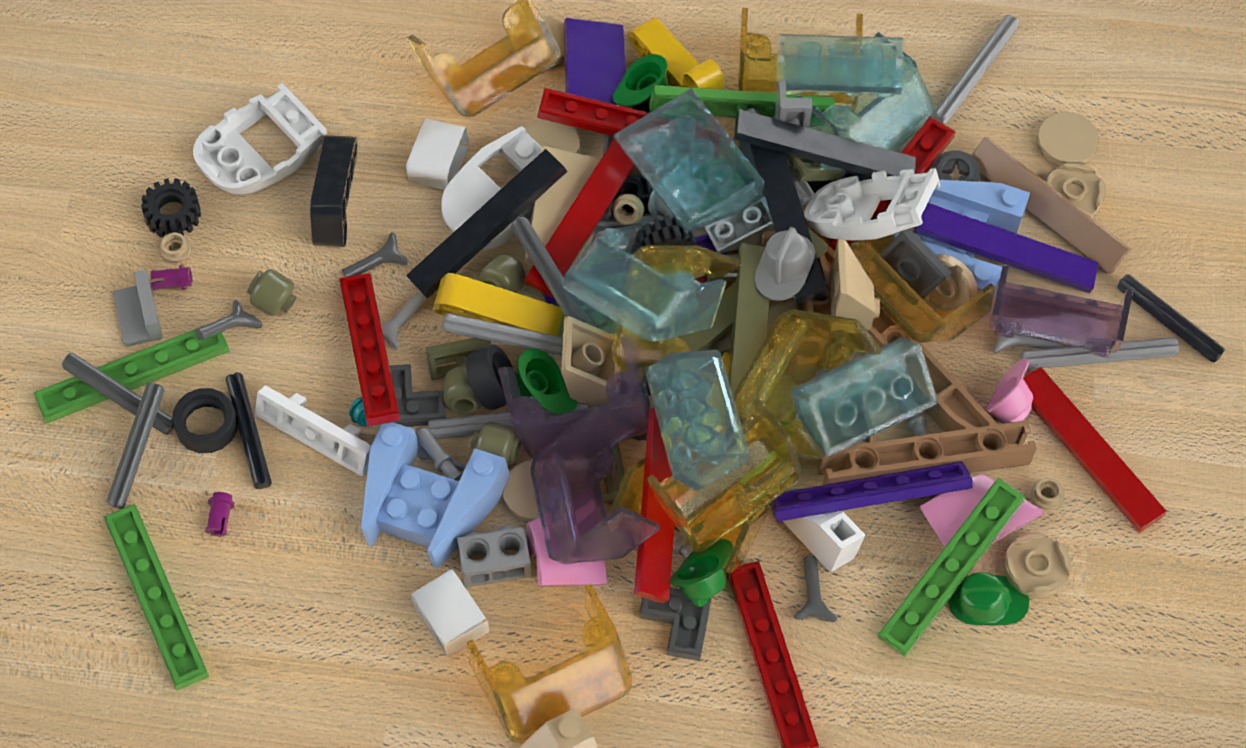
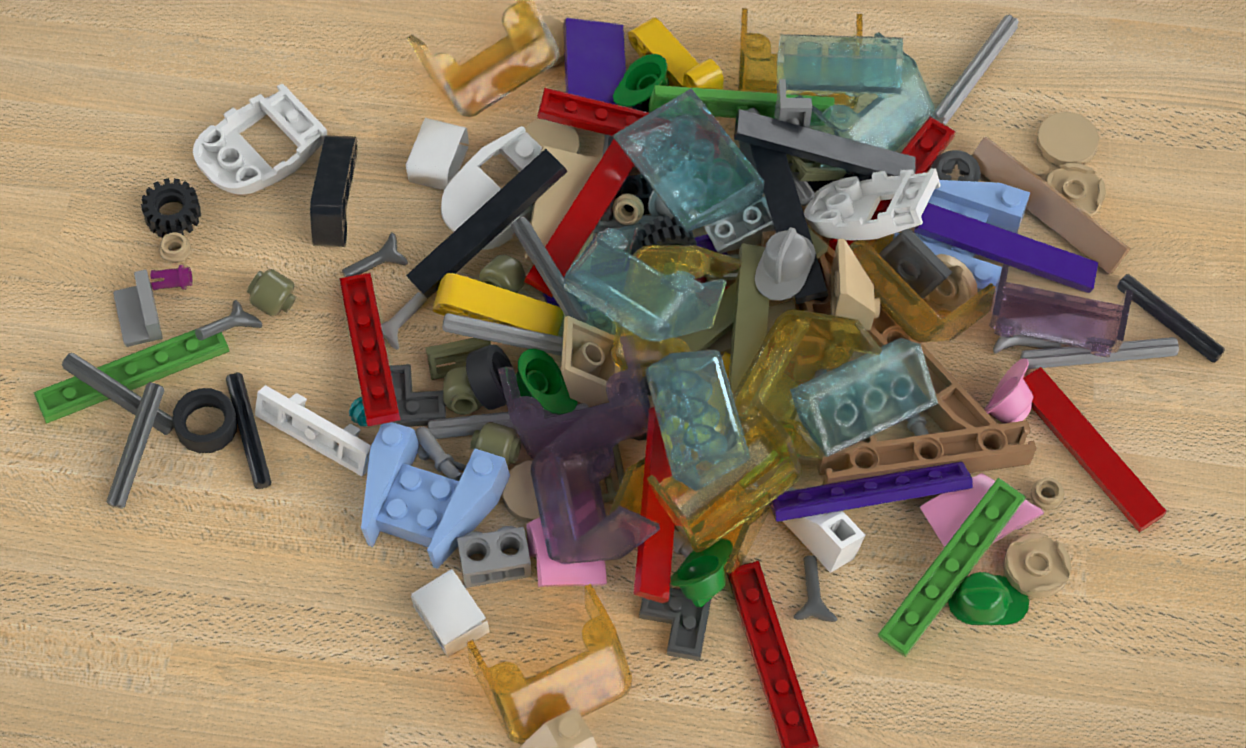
(156, 597): bright green tile -> none
(220, 504): magenta pin -> none

